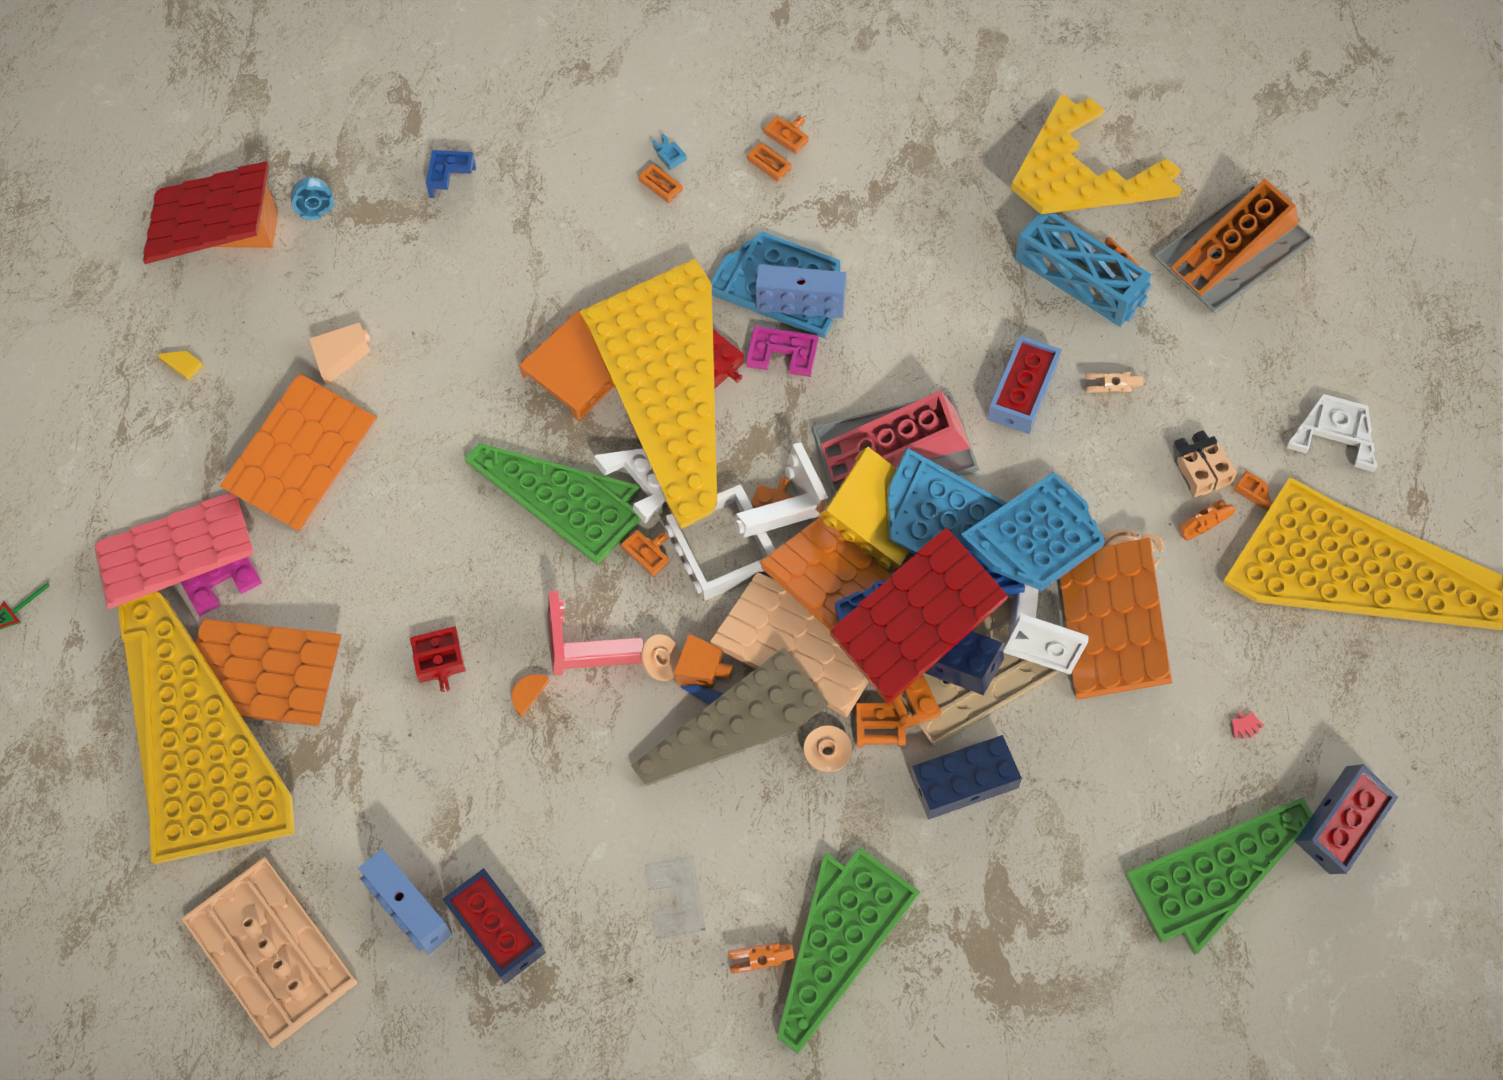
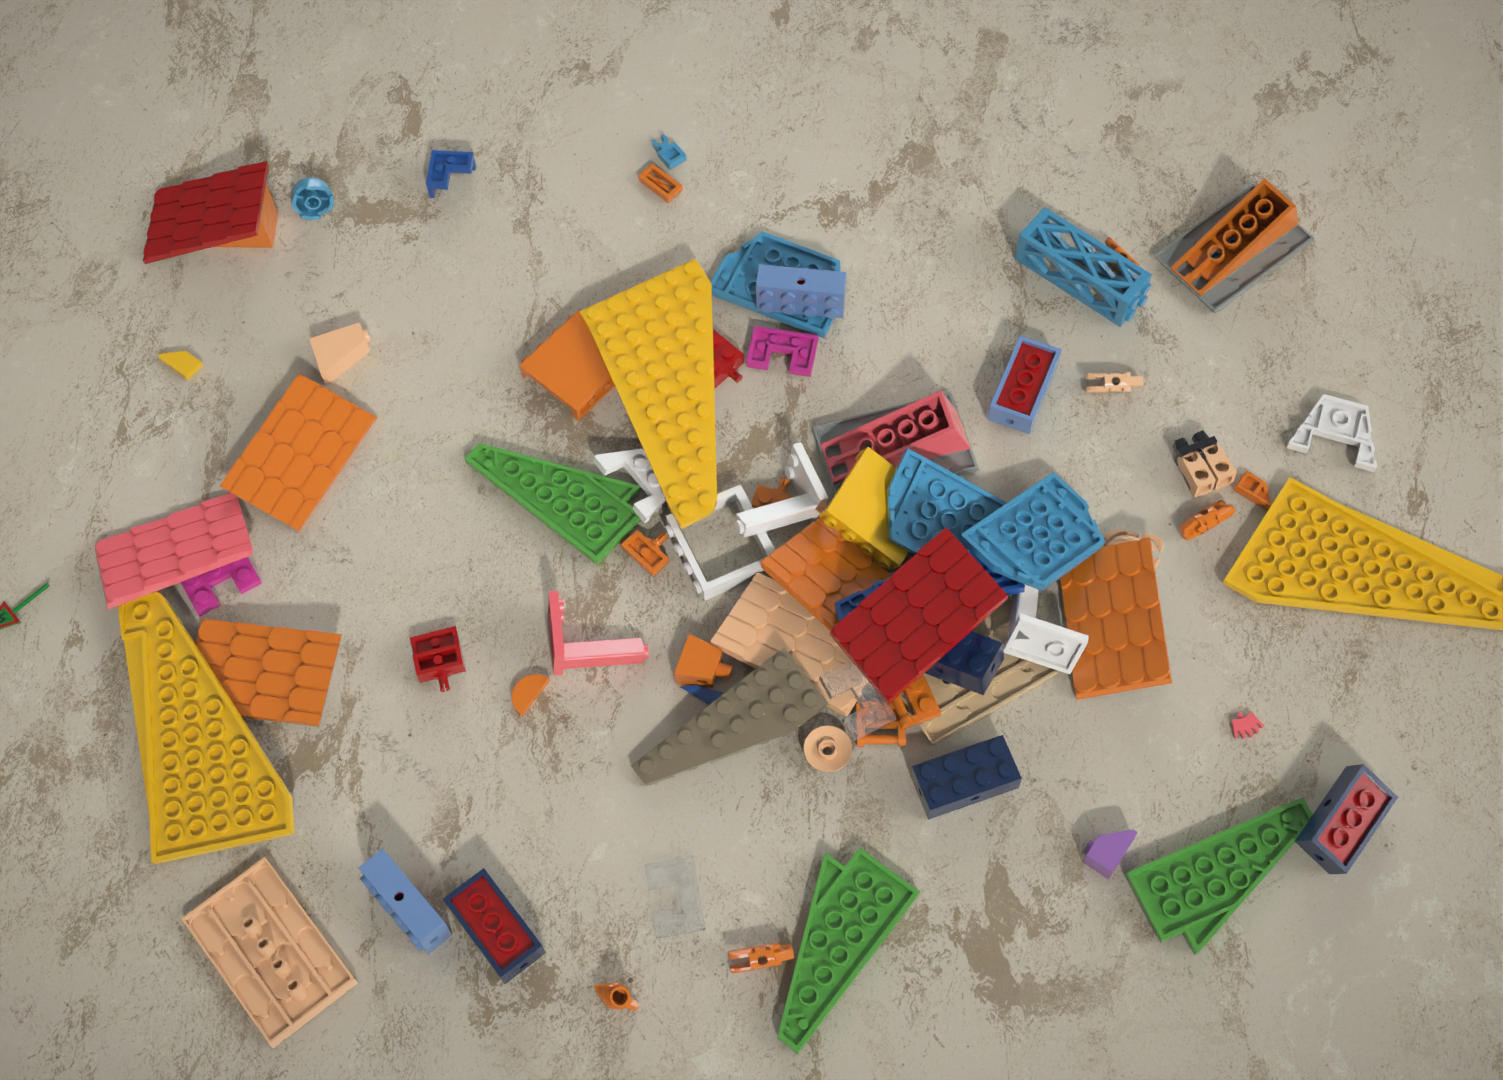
(616, 996): none -> orange animal
(667, 654): light nougat dish -> none
(766, 164): orange tile -> none
(787, 133): orange plate -> none
(874, 710): none -> clear plate
(1058, 182): yellow wing -> none
(1108, 851): none -> medium lavender slope

